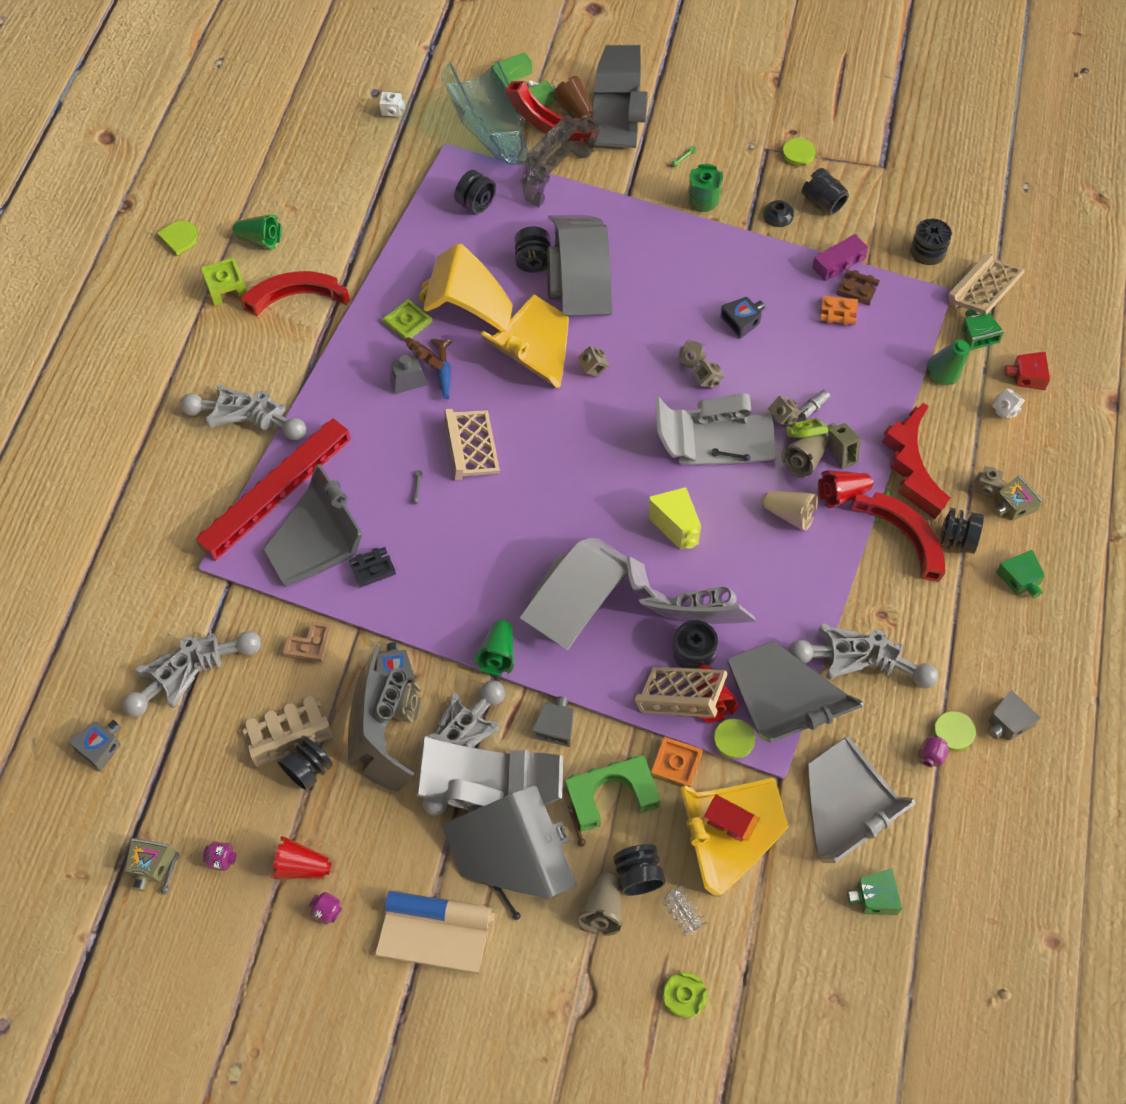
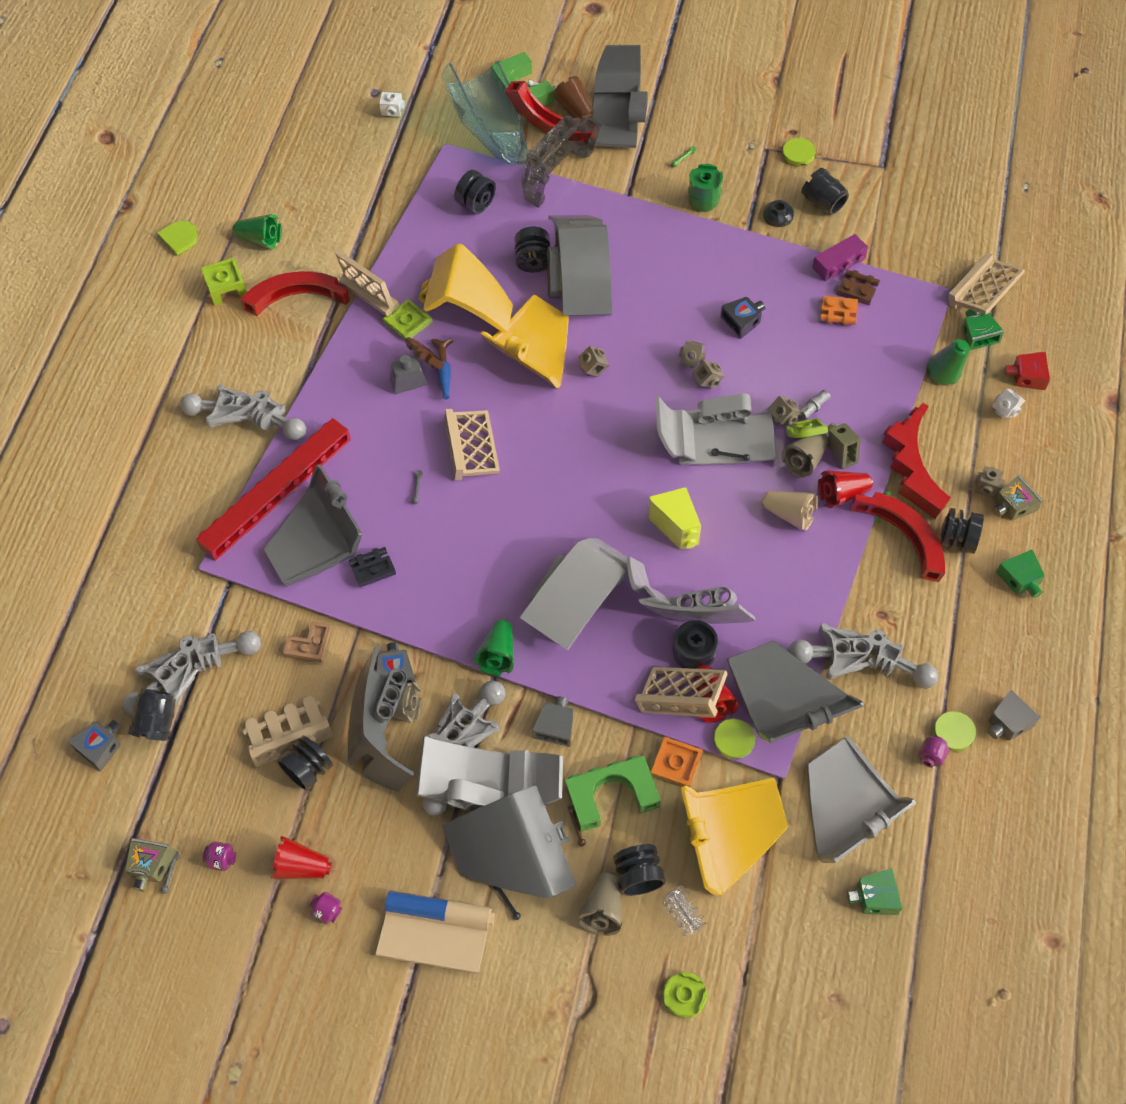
(153, 715): none -> black piece
(366, 285): none -> tan fence
(727, 815): red piece -> none
(931, 241): black wheel -> none

